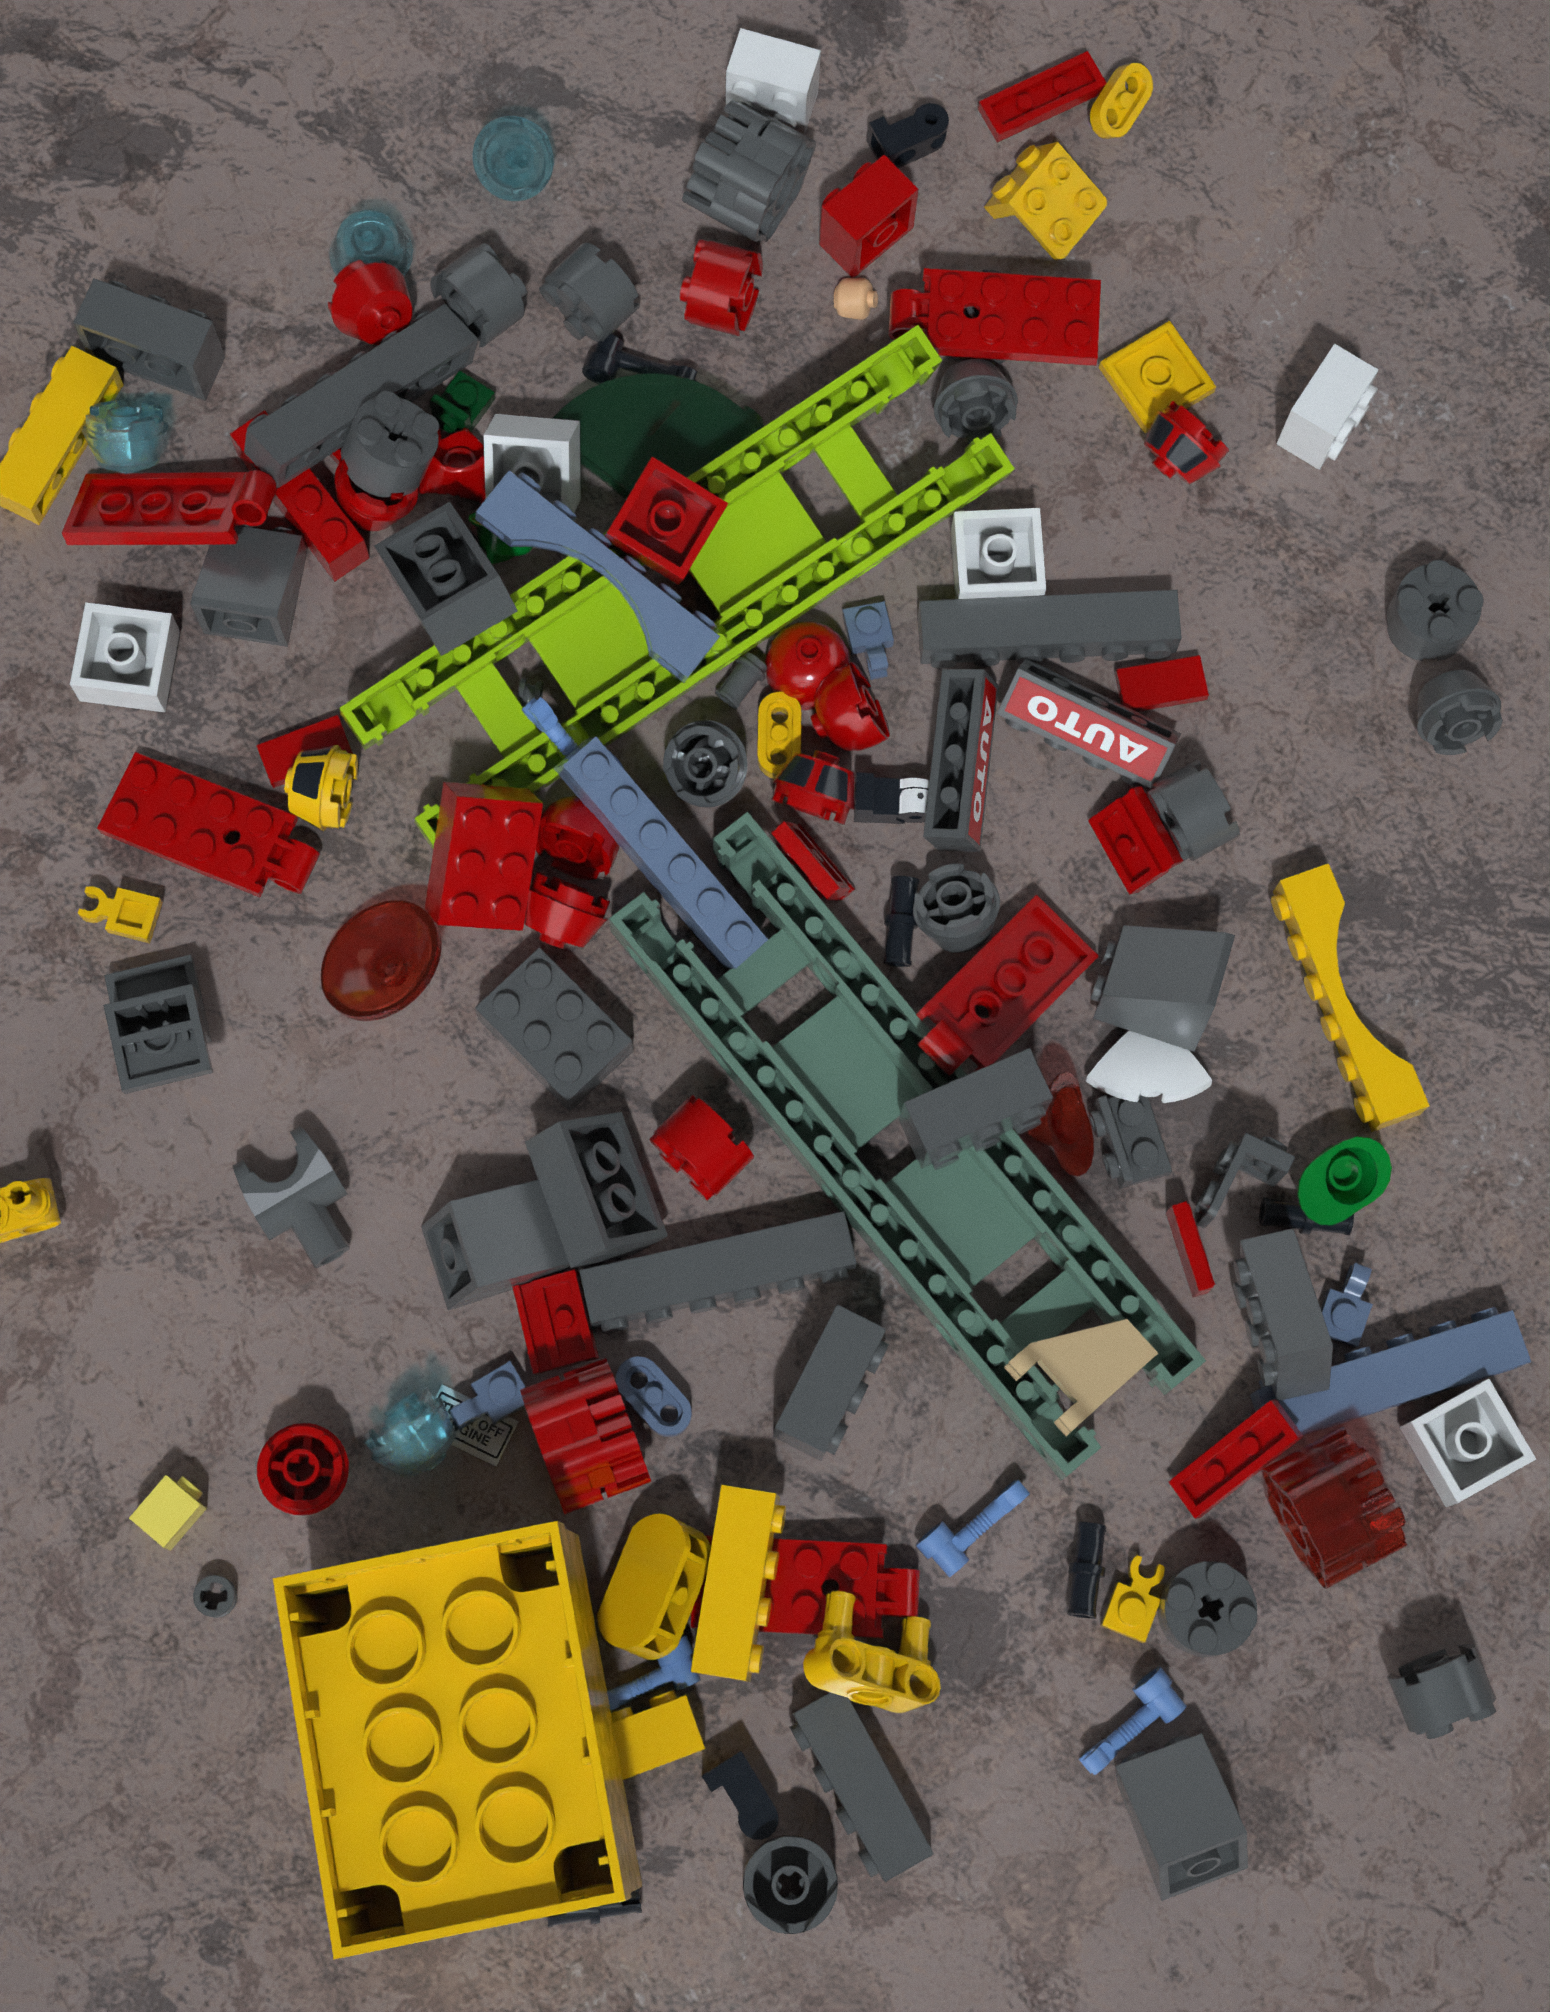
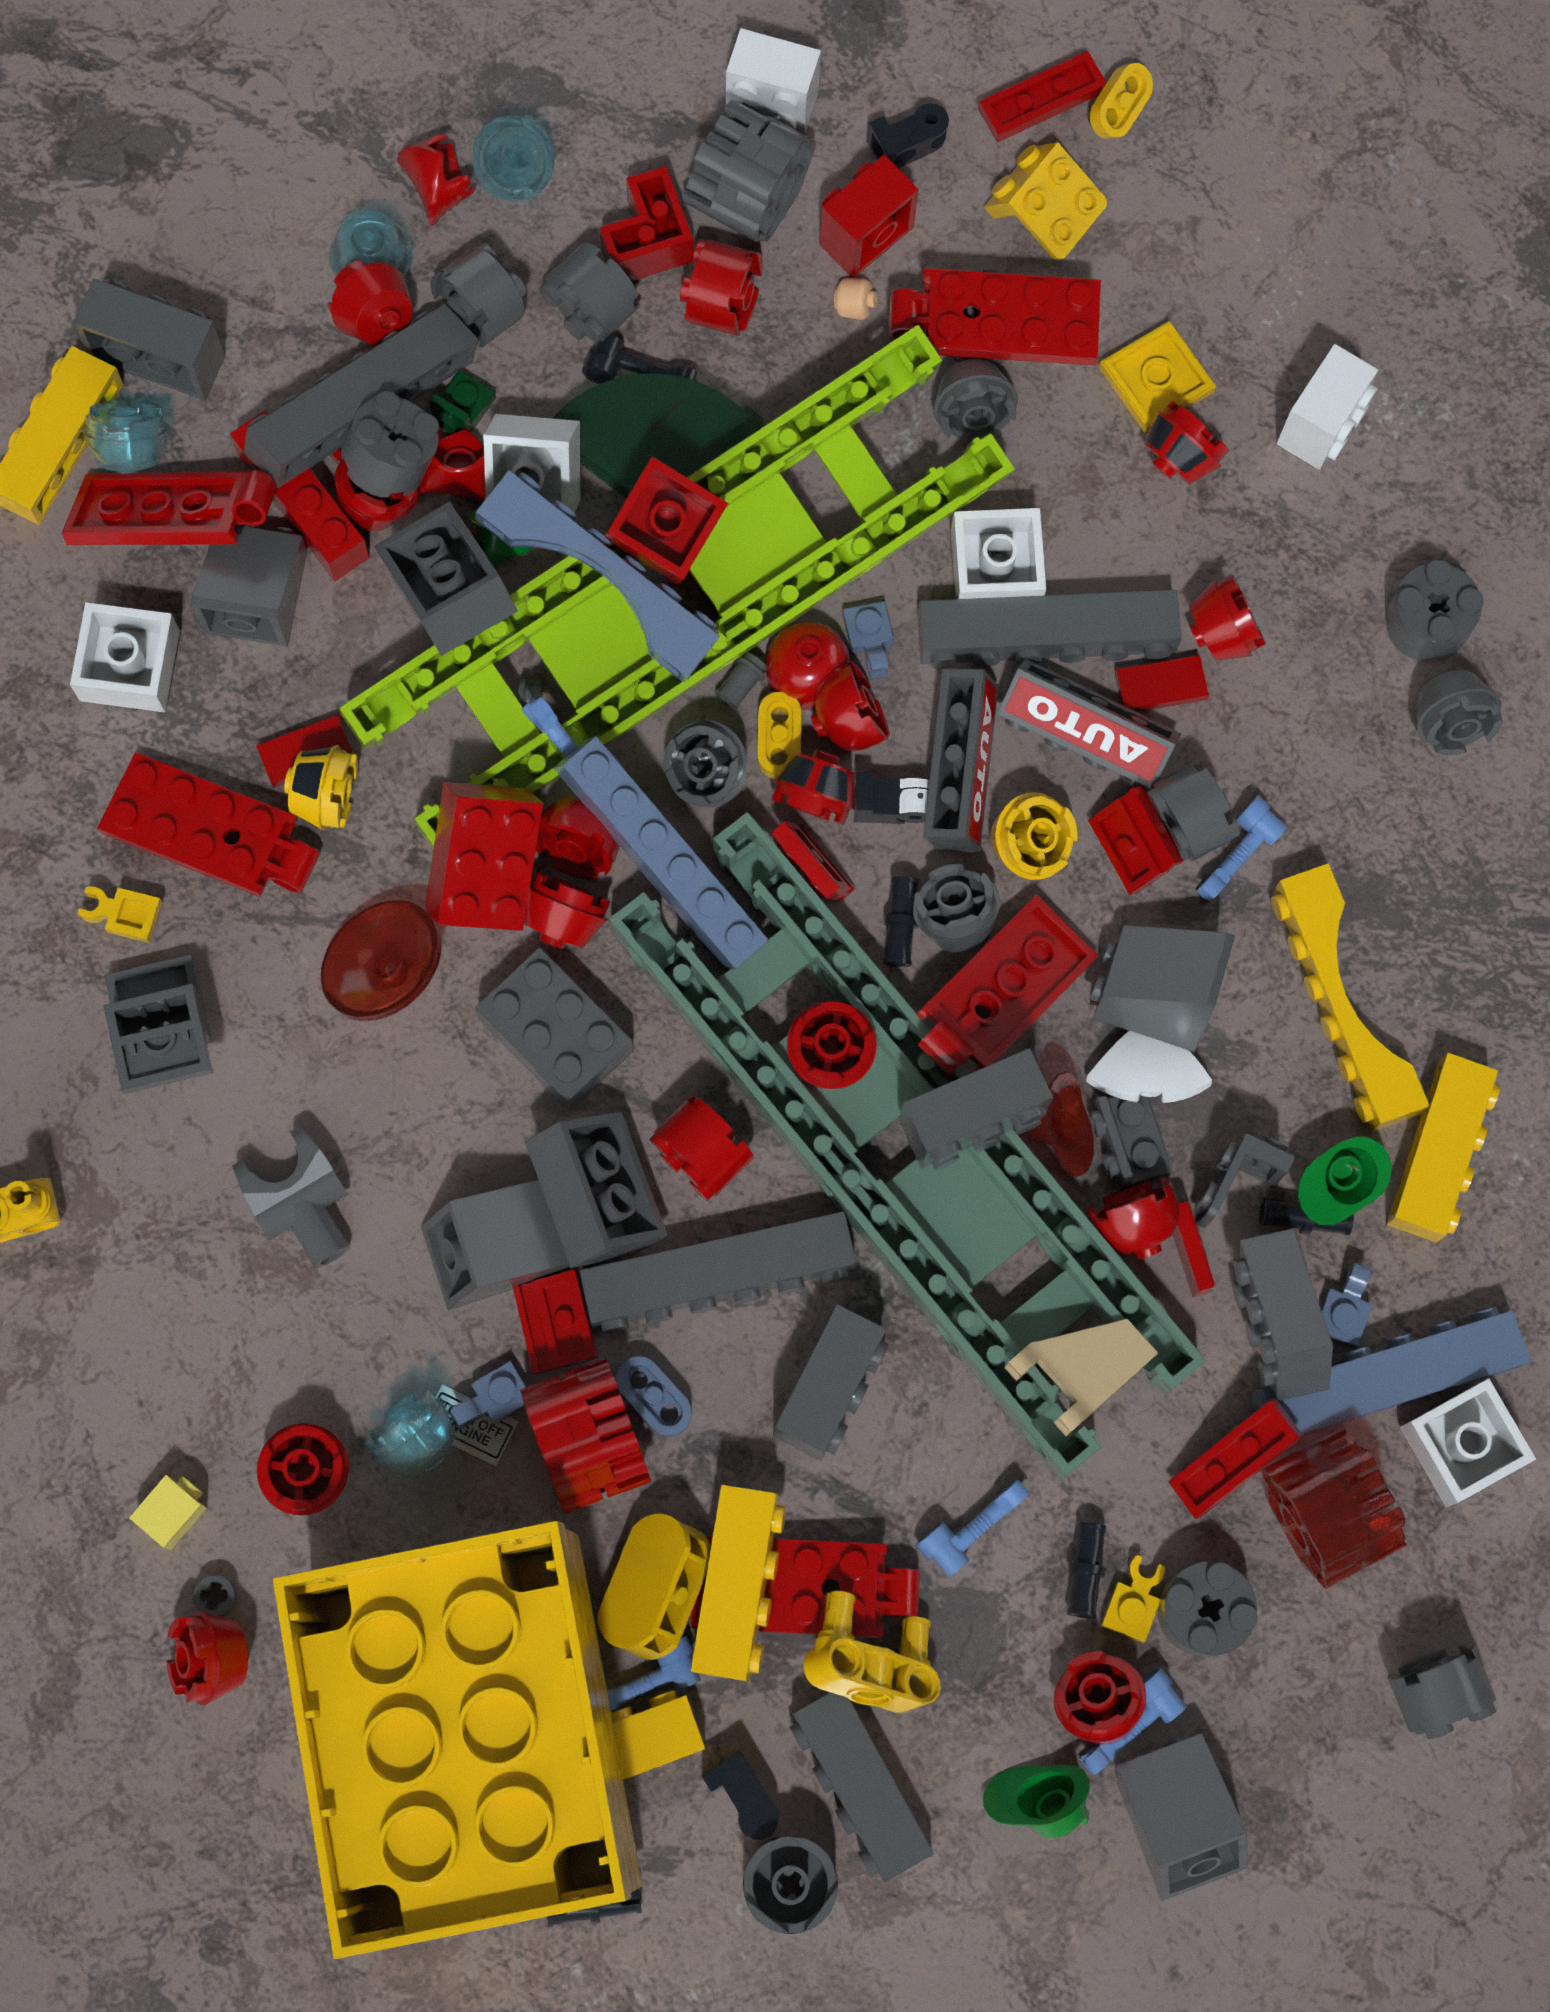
(208, 1657): none -> red cone
(435, 175): none -> red hair
(656, 234): none -> red brick
(831, 1045): none -> red cone
(1034, 836): none -> yellow cone
(1039, 1797): none -> green piece
(1099, 1698): none -> red cone
(1137, 1218): none -> red cylinder
(1225, 621): none -> red cone
(1261, 827): none -> medium blue brick
(1443, 1148): none -> yellow brick

